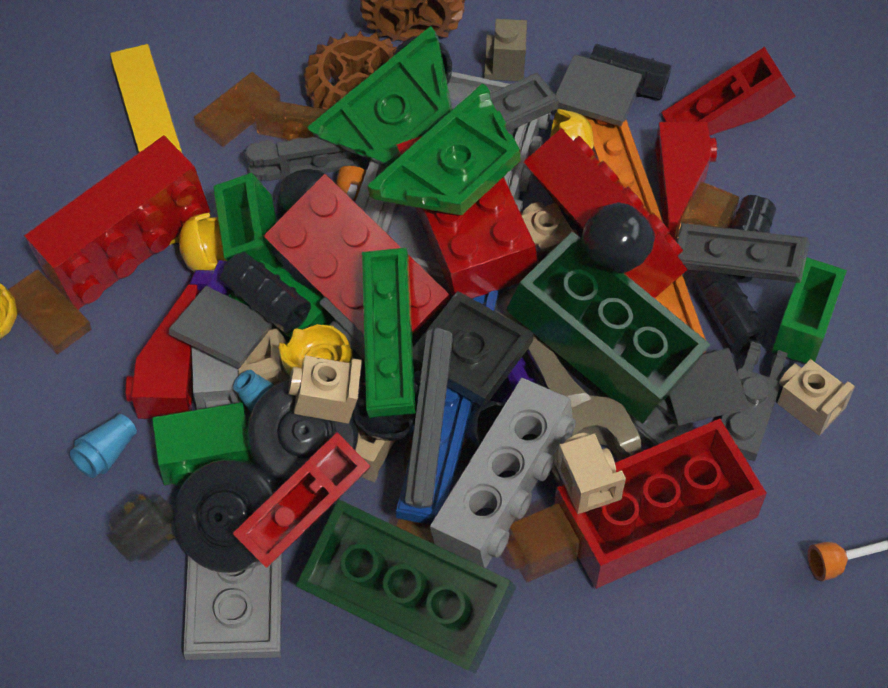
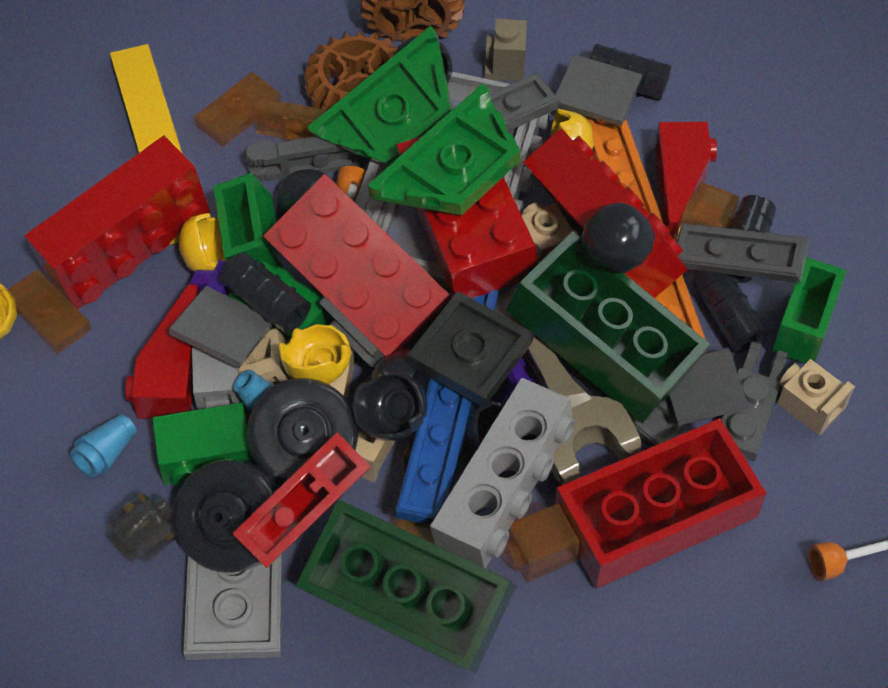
(325, 388): tan brick -> none
(388, 333): green tile -> none
(429, 418): dark grey axle -> none
(589, 473): tan brick -> none
(736, 96): red slope -> none

